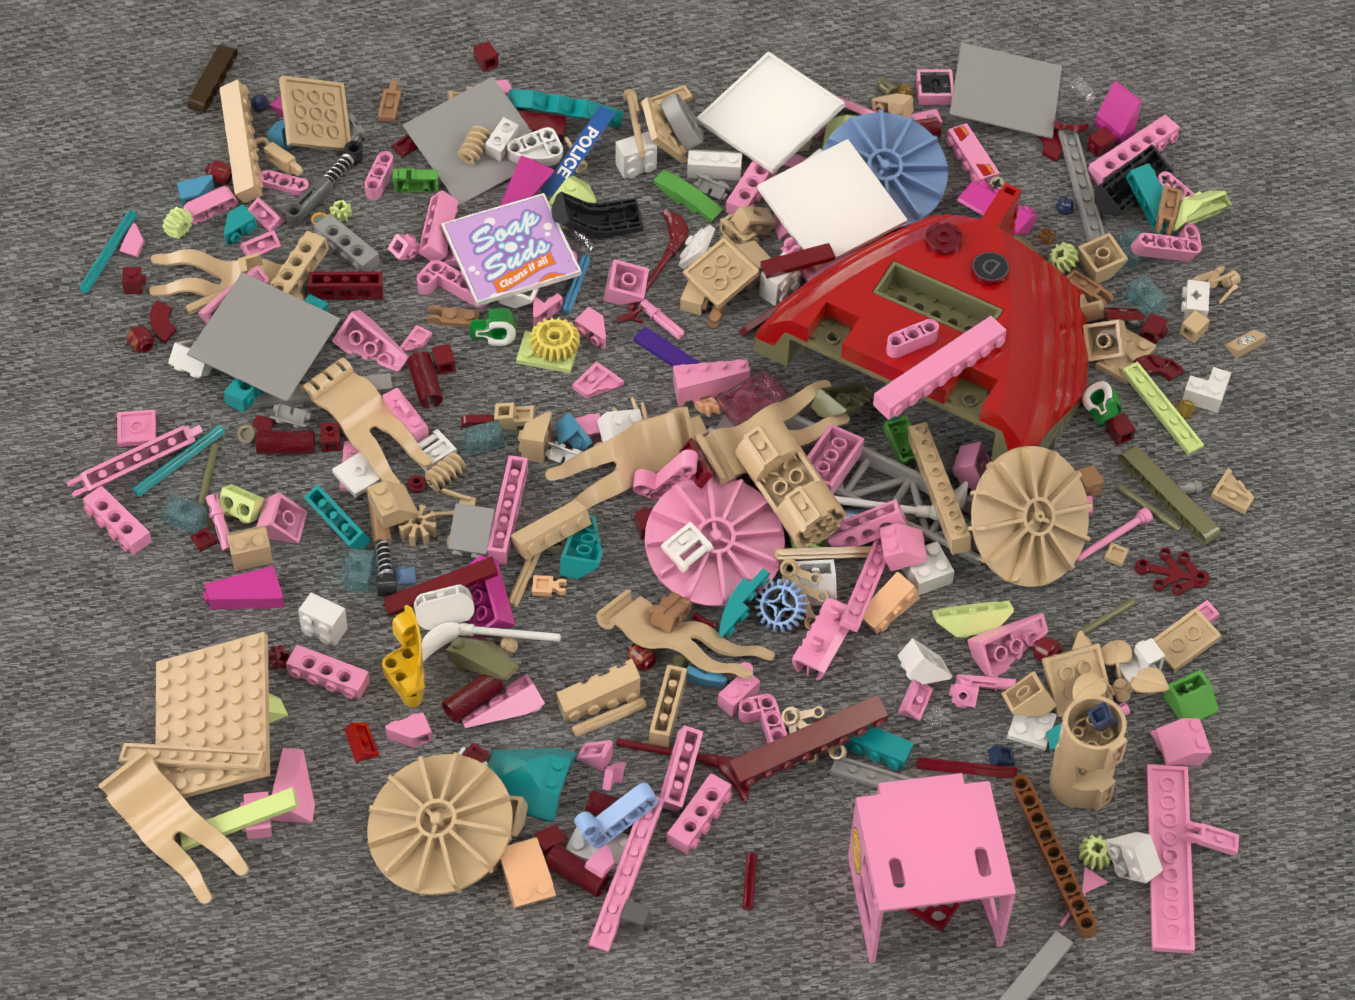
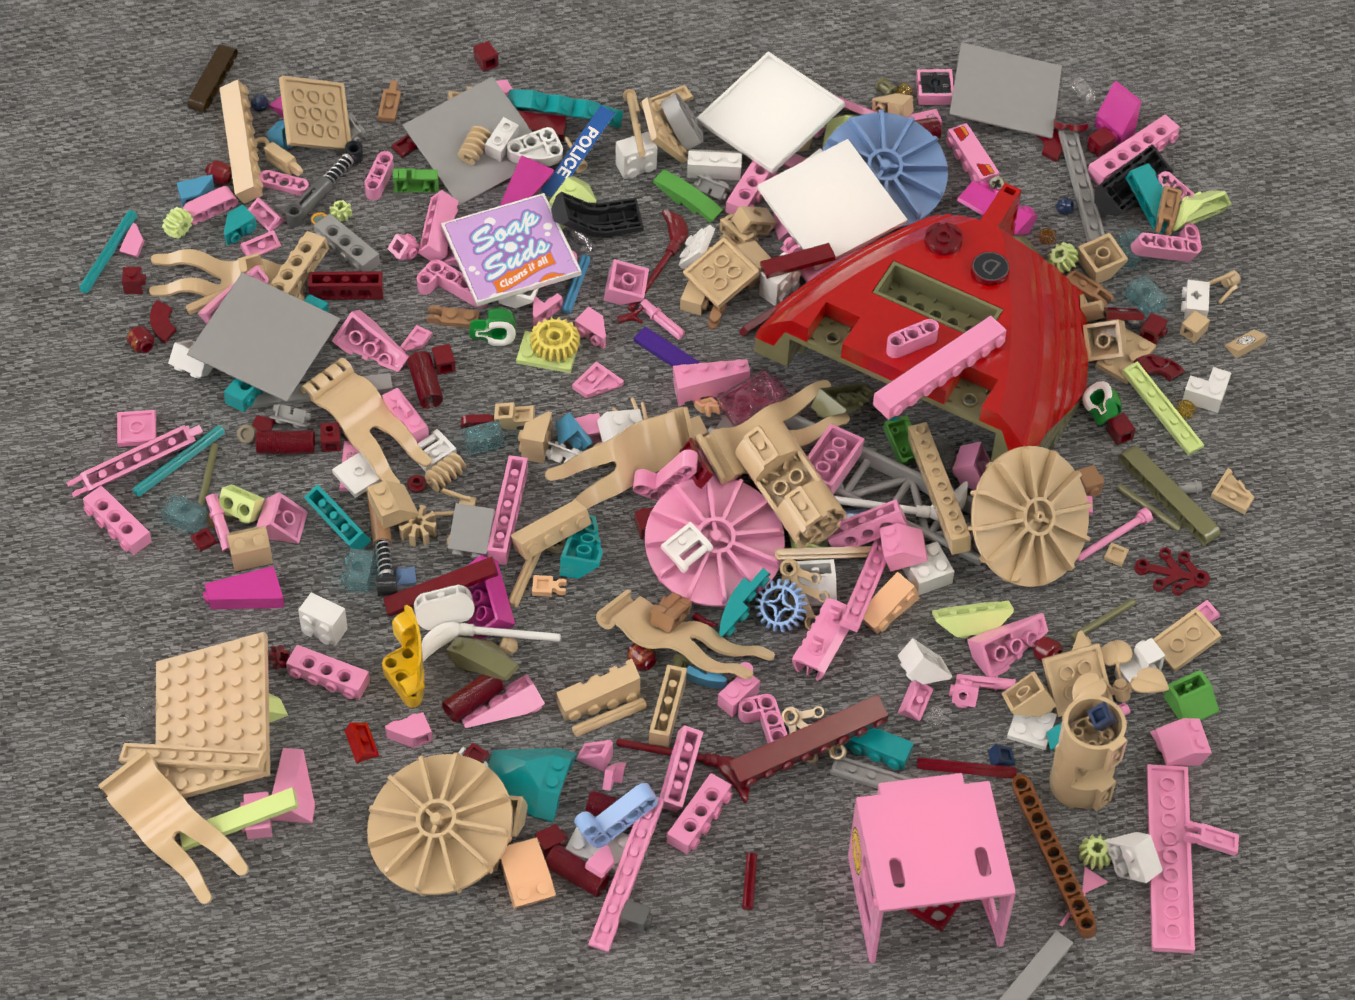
(1210, 276): tan piece -> none

